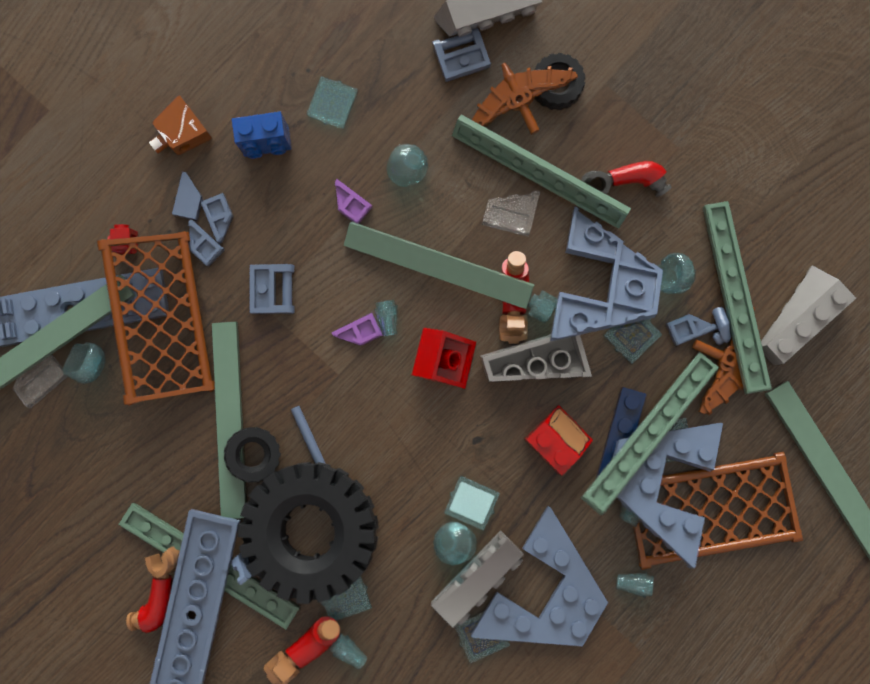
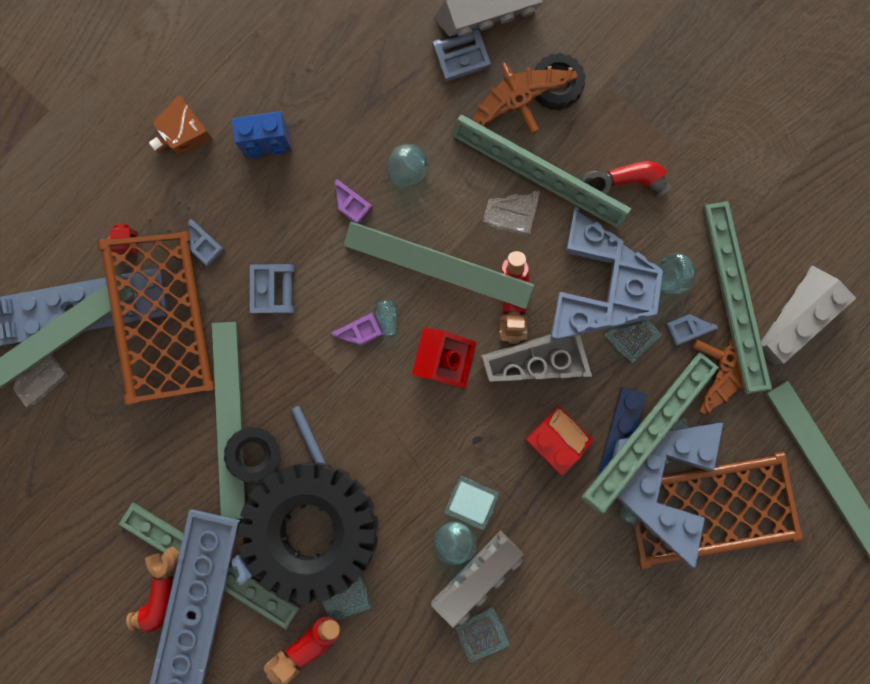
(84, 363): clear light blue hair -> none
(187, 200): sand blue tile -> none
(218, 215): sand blue tile -> none
(332, 102): clear light blue piece -> none
(348, 652): clear light blue cone -> none
(542, 306): clear light blue plate -> none
(571, 608): sand blue wing -> none
(638, 584): clear light blue cone -> none
(723, 325): sand blue arm -> none

